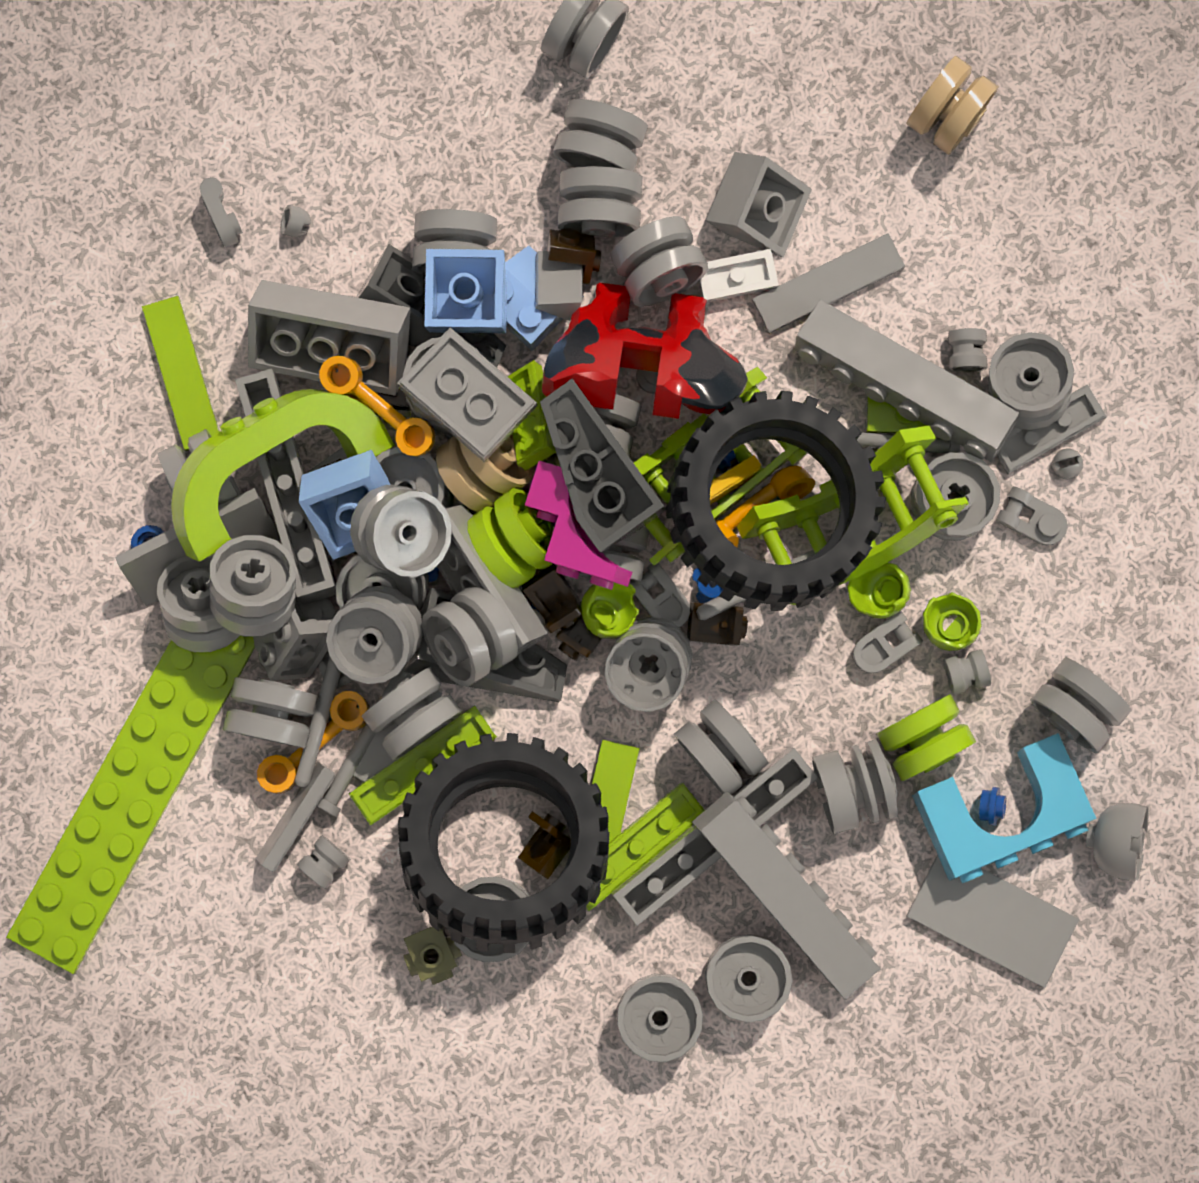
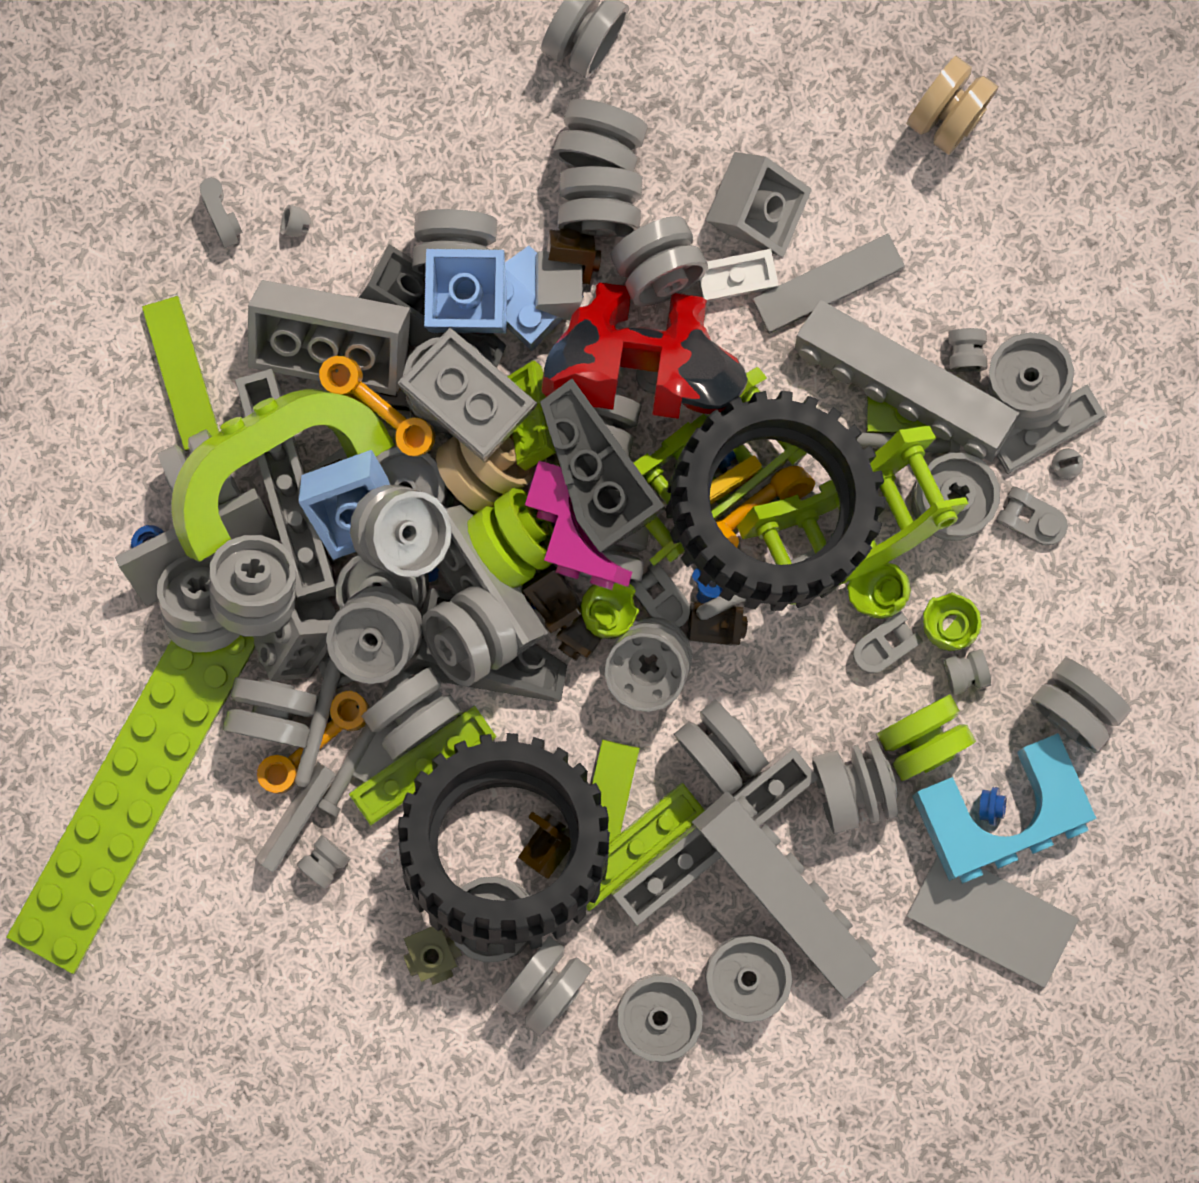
(545, 986): none -> light grey wheel
(1120, 840): light grey cylinder -> none

